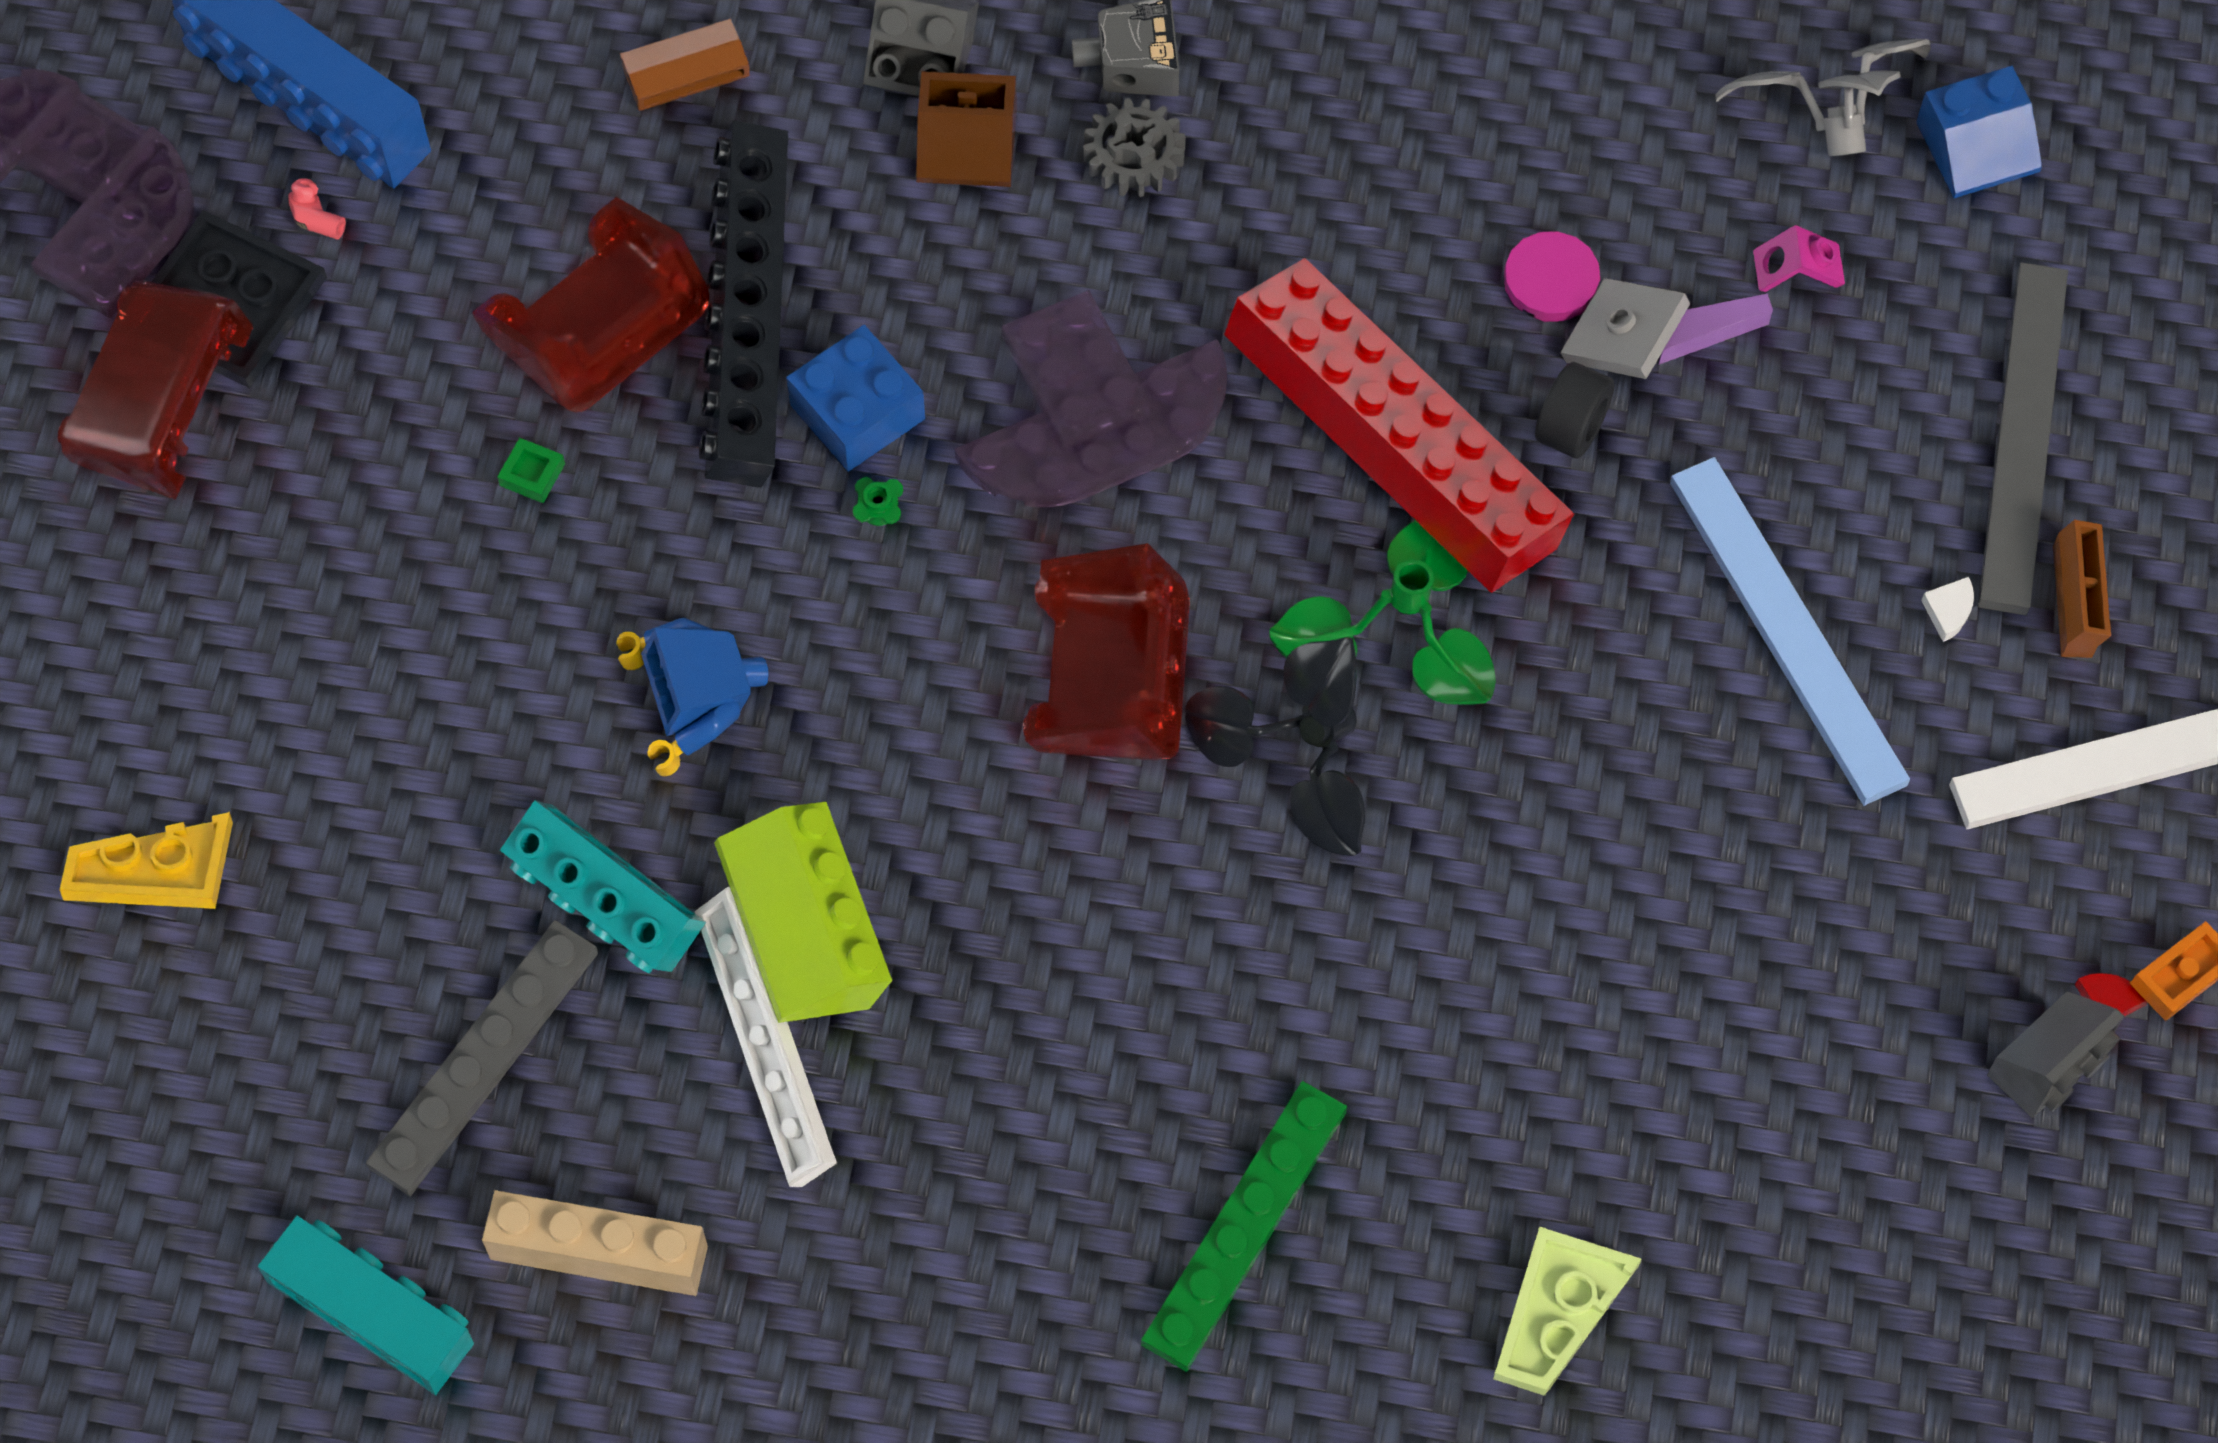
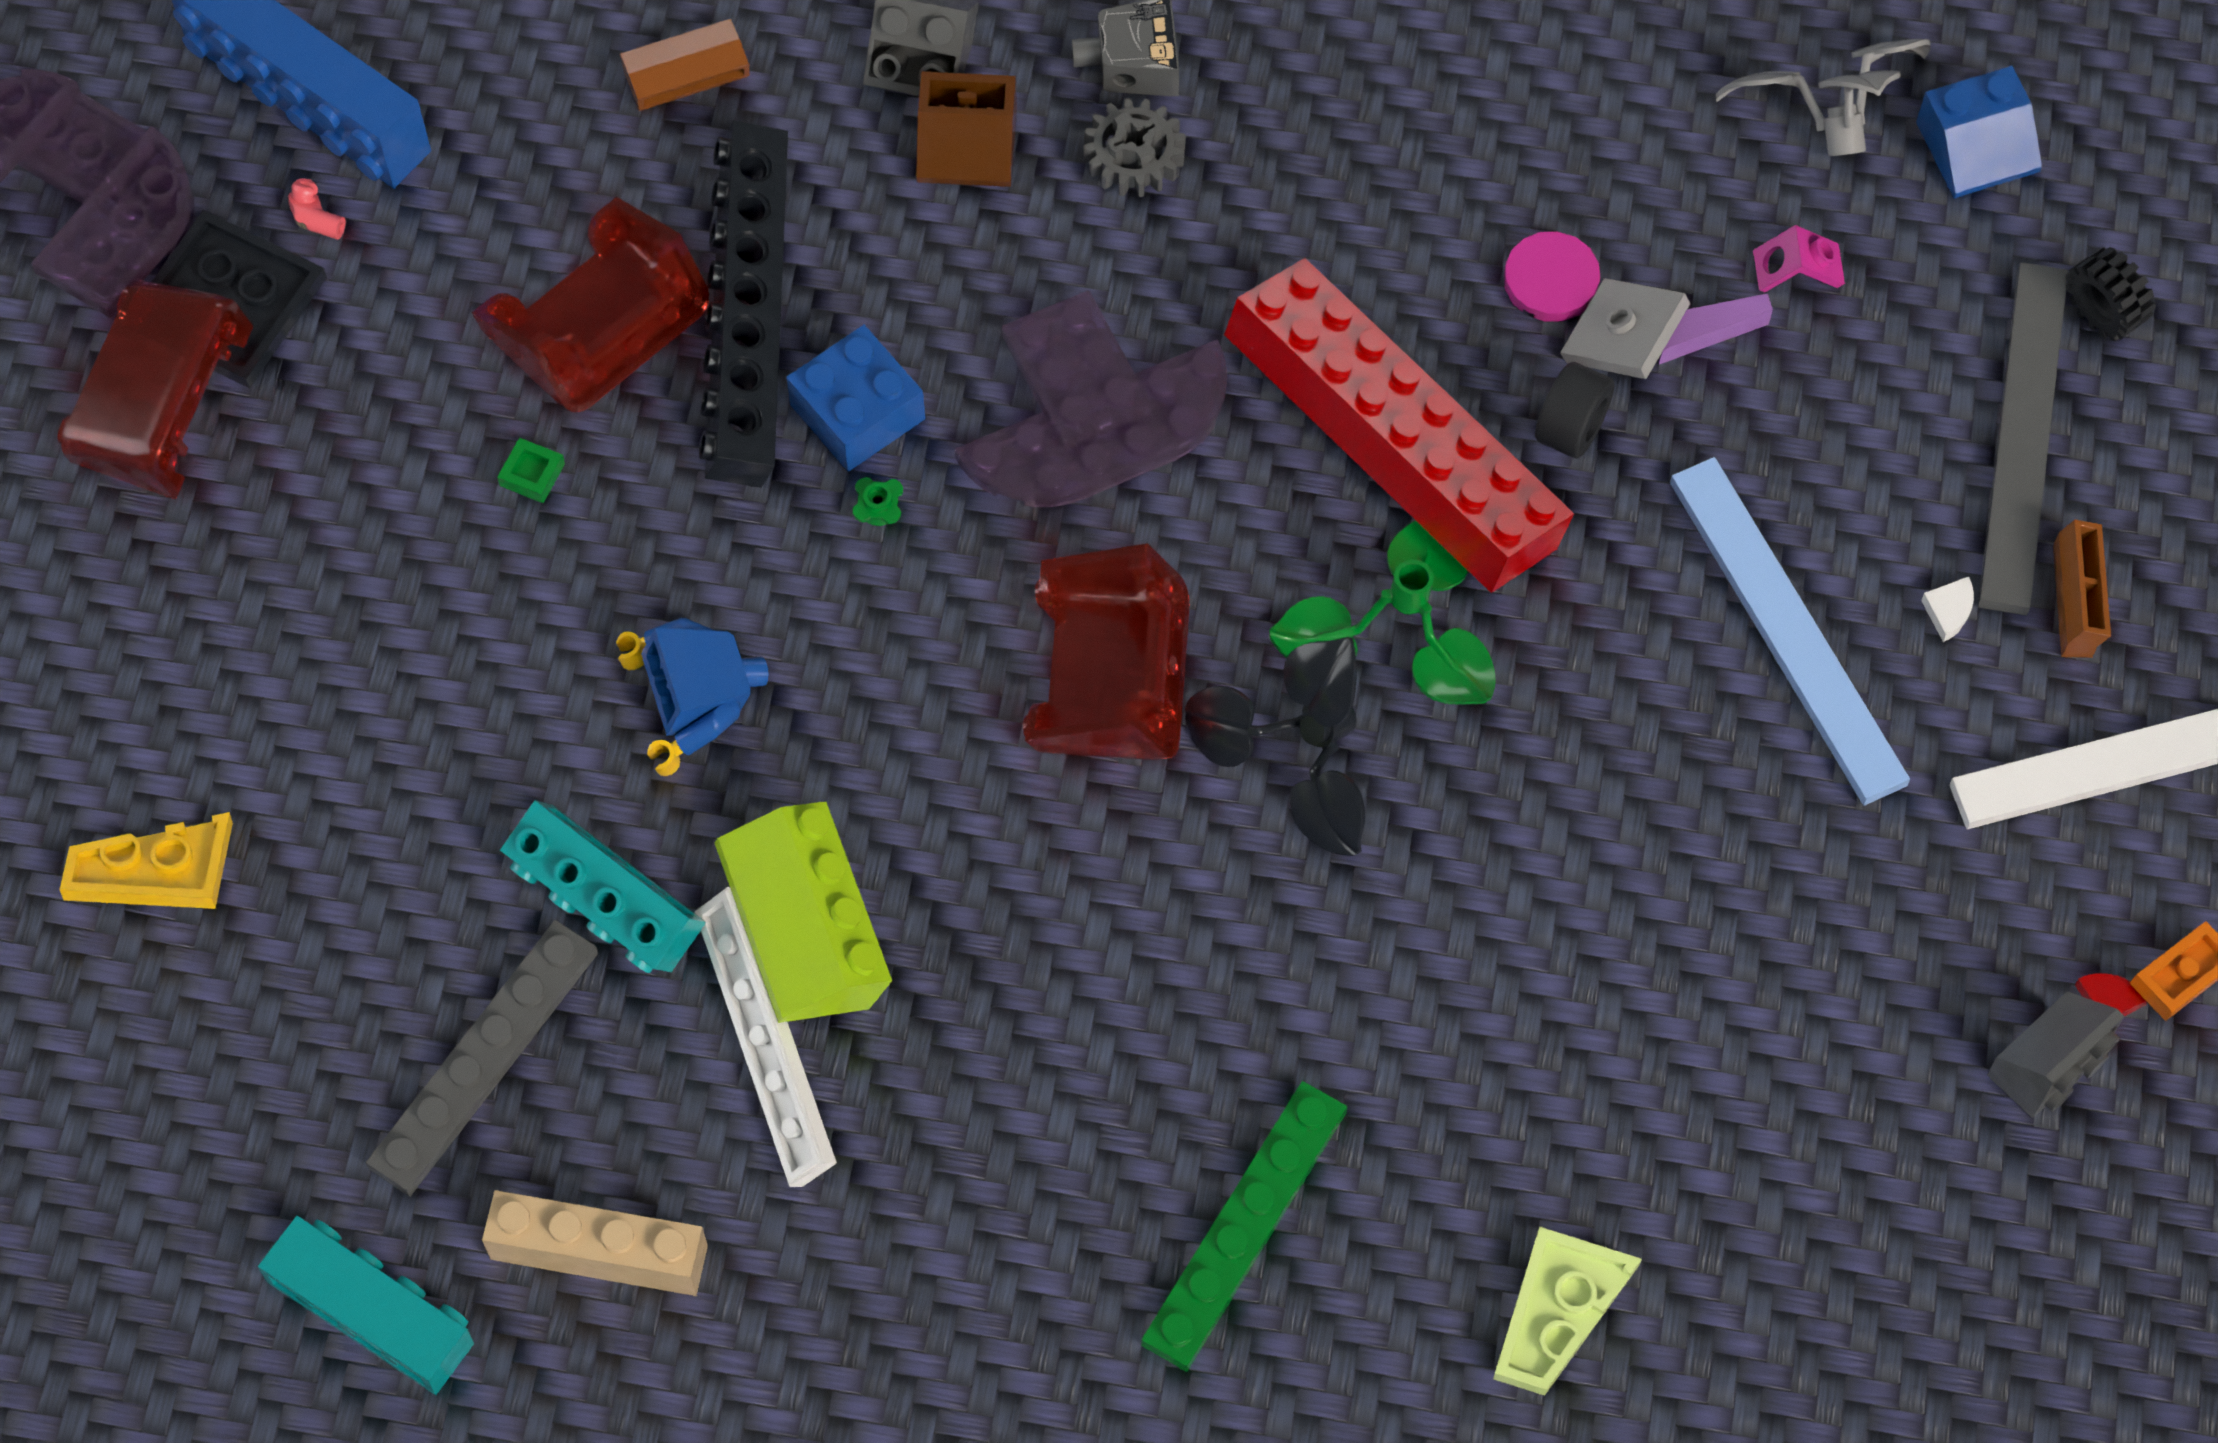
(2110, 293): none -> black tyre

